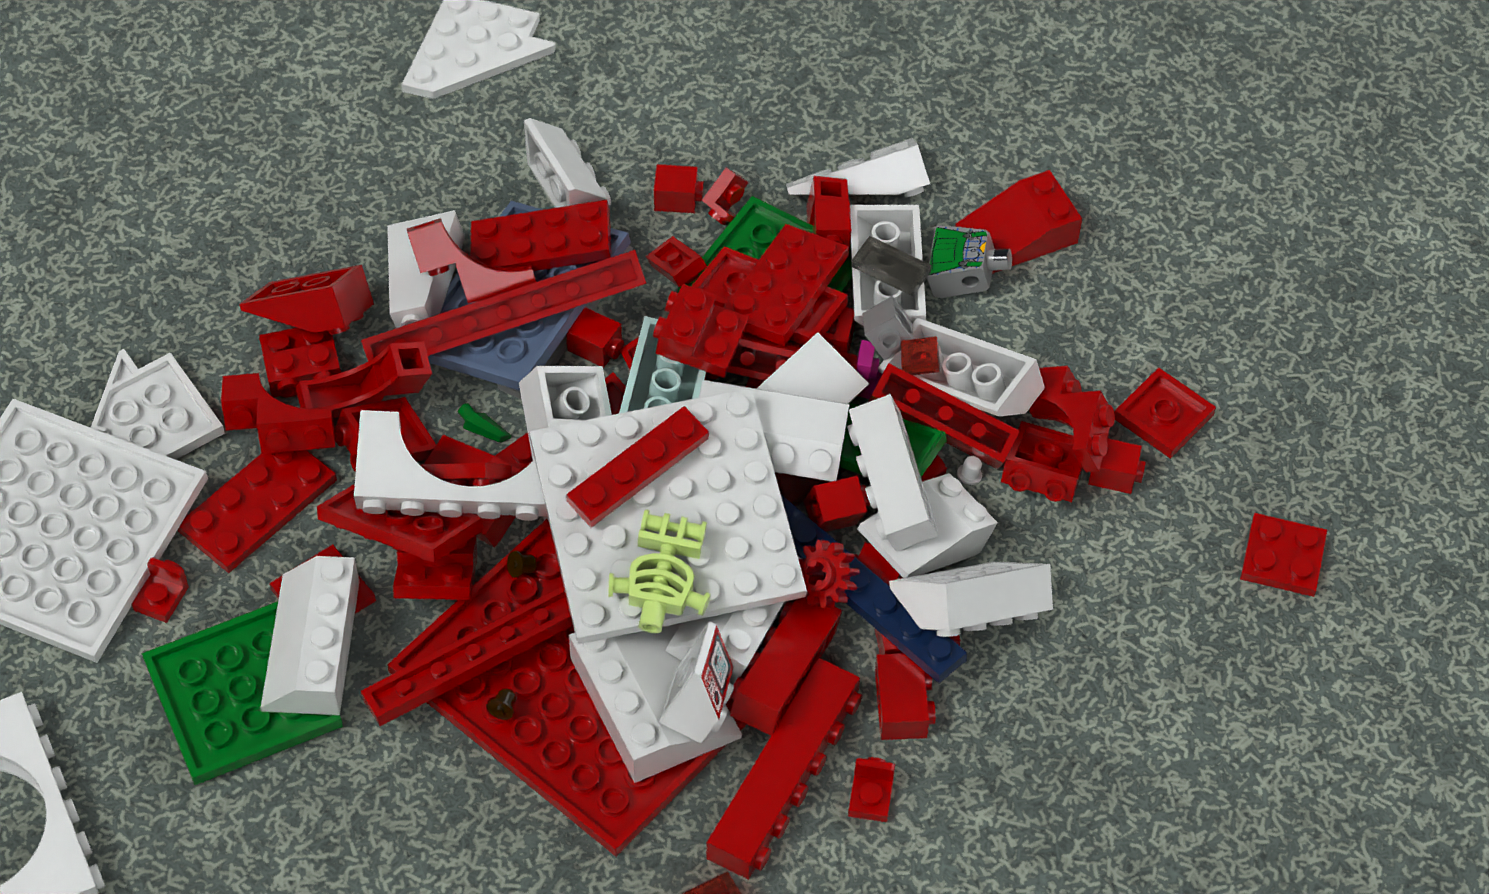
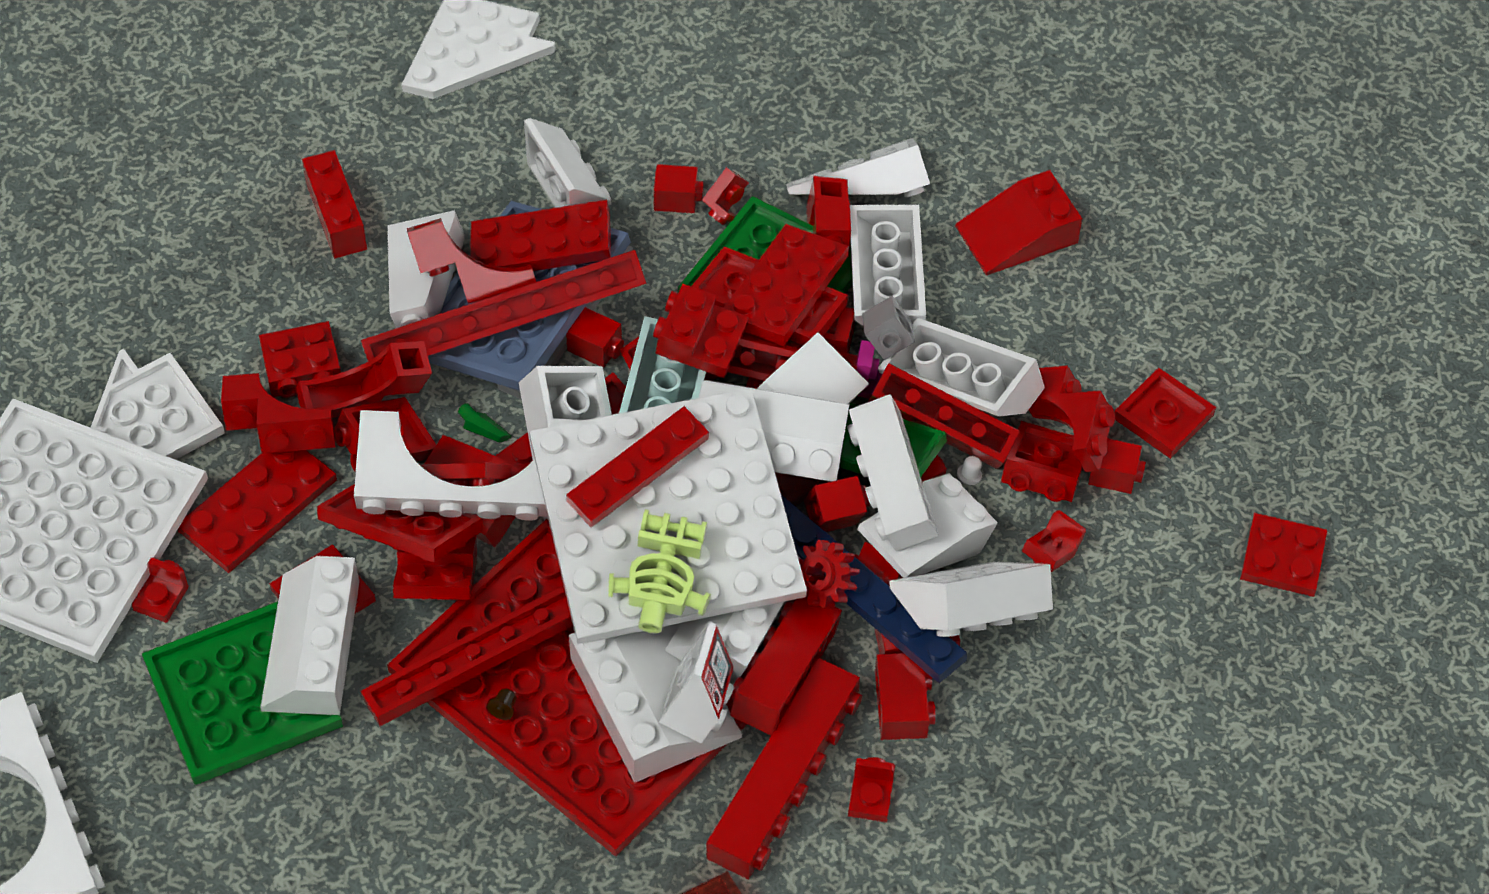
(315, 300): red slope -> none
(334, 204): none -> red brick
(520, 564): dark brown piece -> none
(676, 262): red plate -> none
(891, 266): clear smoke tile -> none
(920, 356): clear red plate -> none
(964, 261): torso -> none
(1056, 542): none -> red bracket

